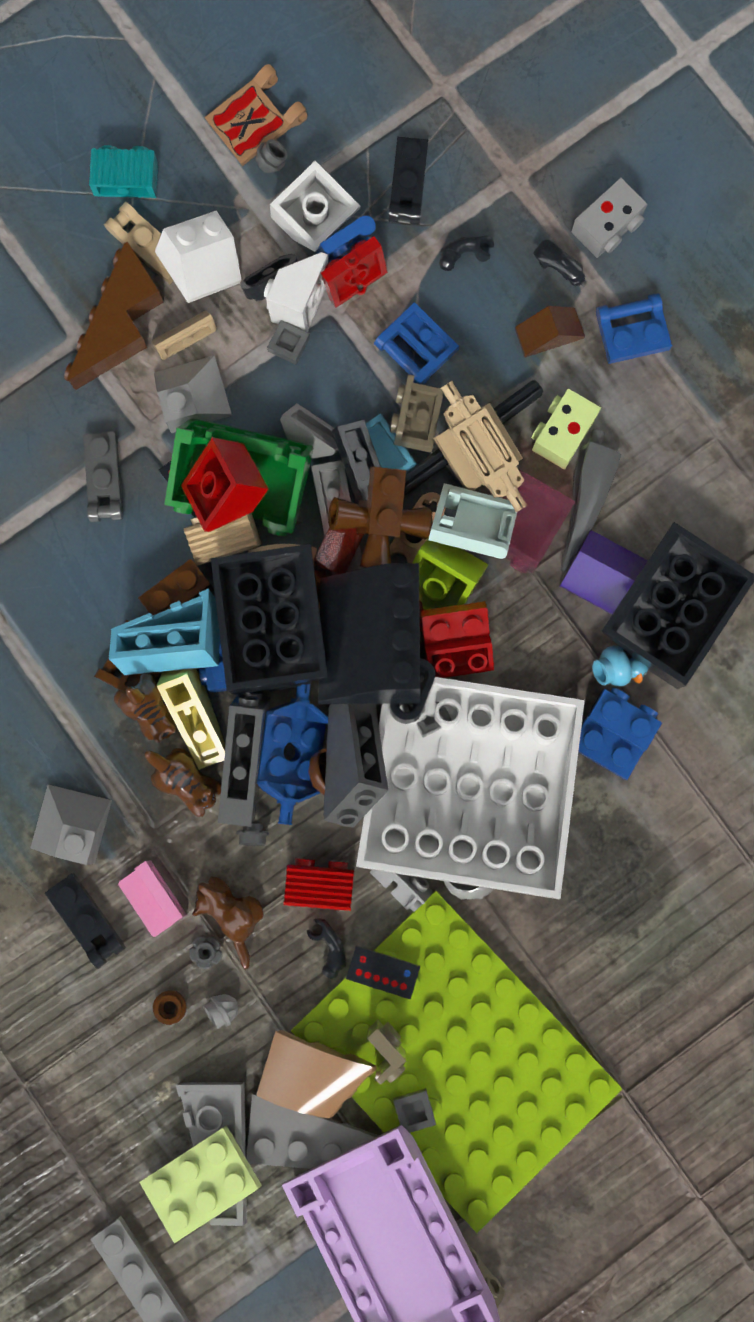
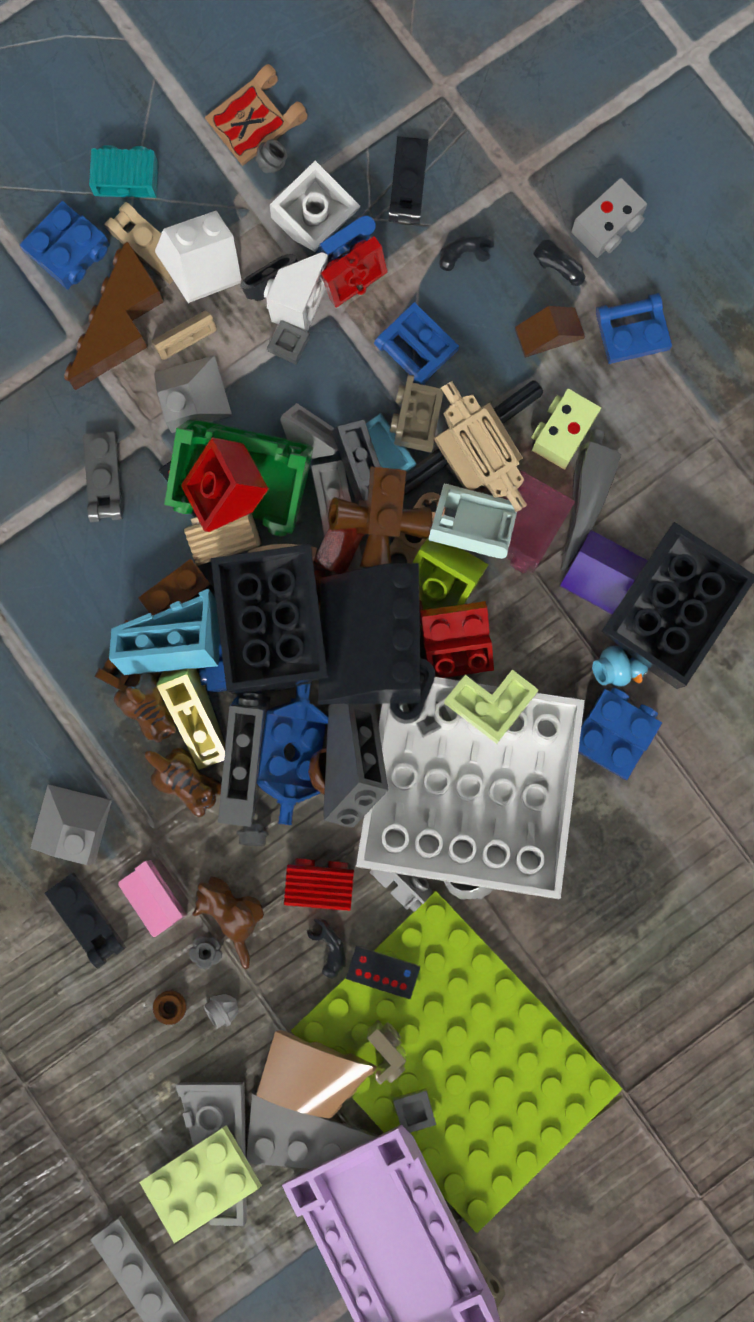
(65, 245): none -> blue plate
(494, 712): none -> yellowish green plate

